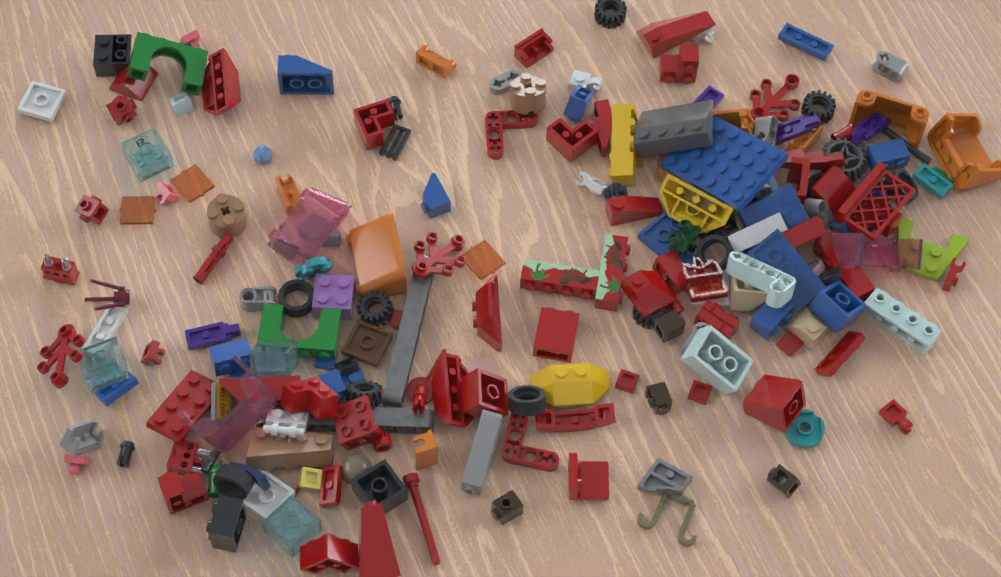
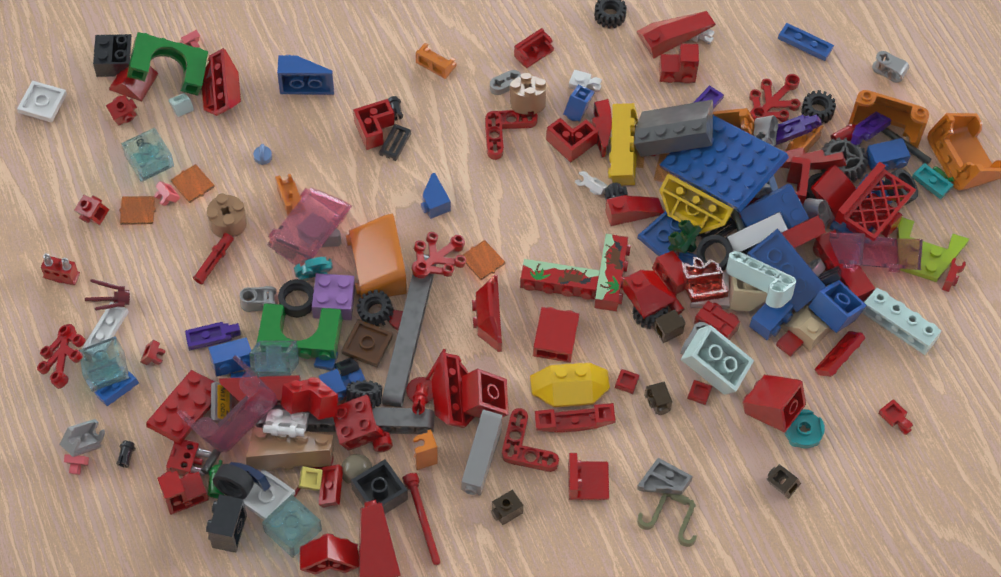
(526, 400): black tyre -> none

